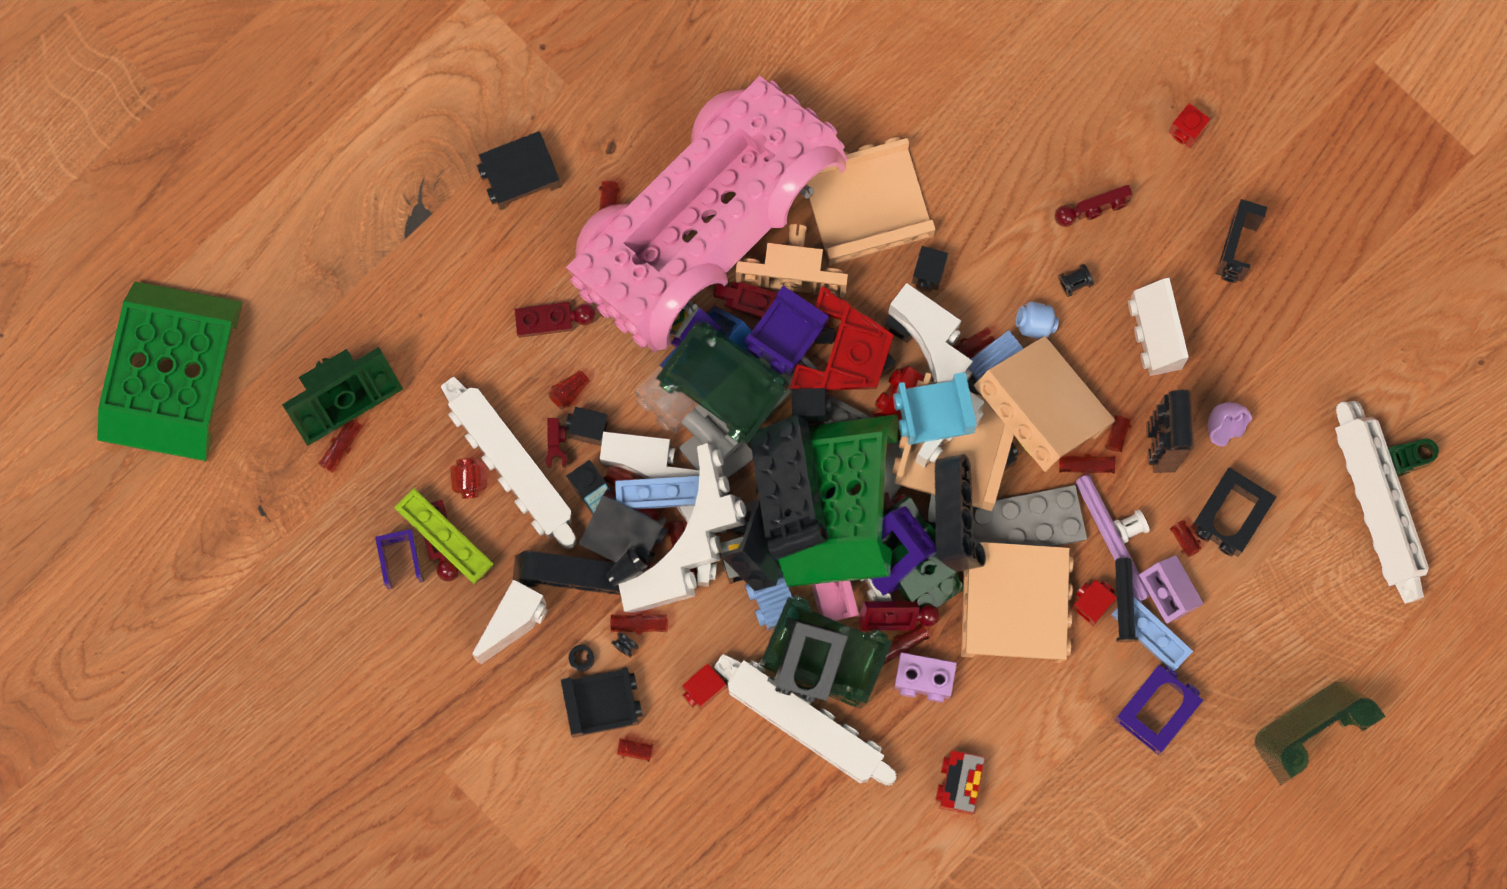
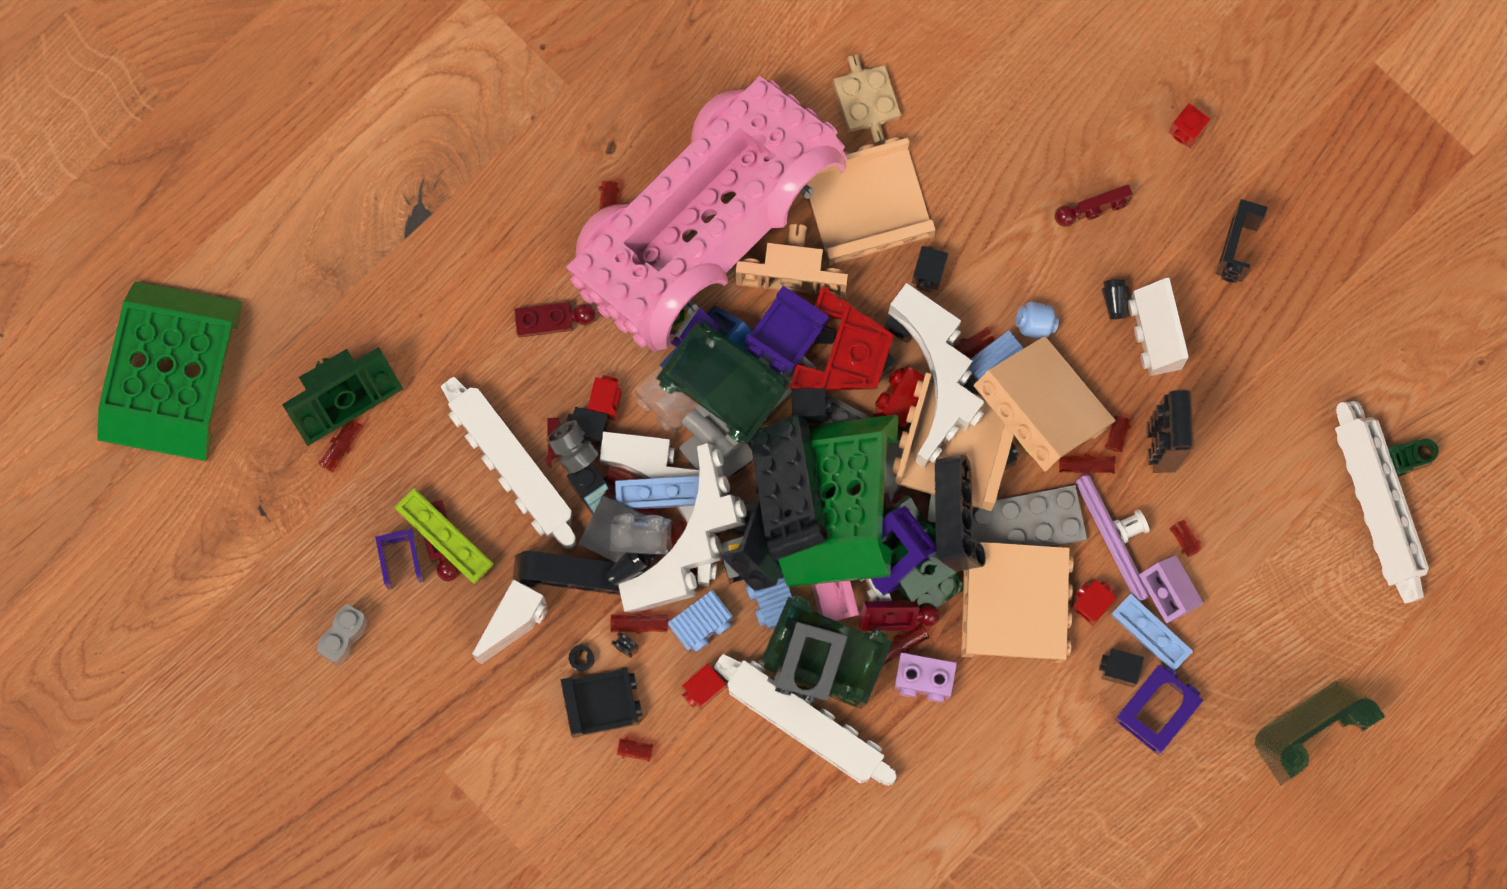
(338, 641): none -> light grey brick
(468, 477): clear red head -> none
(518, 169): black panel -> none
(567, 390): clear red cone -> none
(574, 449): none -> dark grey wheel
(605, 396): none -> red window
(640, 534): none -> clear brick
(700, 622): none -> light blue brick
(746, 298): dark red hinge -> none
(866, 99): none -> tan plate
(935, 410): medium azure panel -> none
(961, 782): brick -> none
(1075, 280): black bush -> none
(1115, 296): none -> black cone
(1121, 667): none -> black brick
(1125, 600): black axle -> none
(1204, 523): black panel -> none
(1228, 421): lavender hair -> none

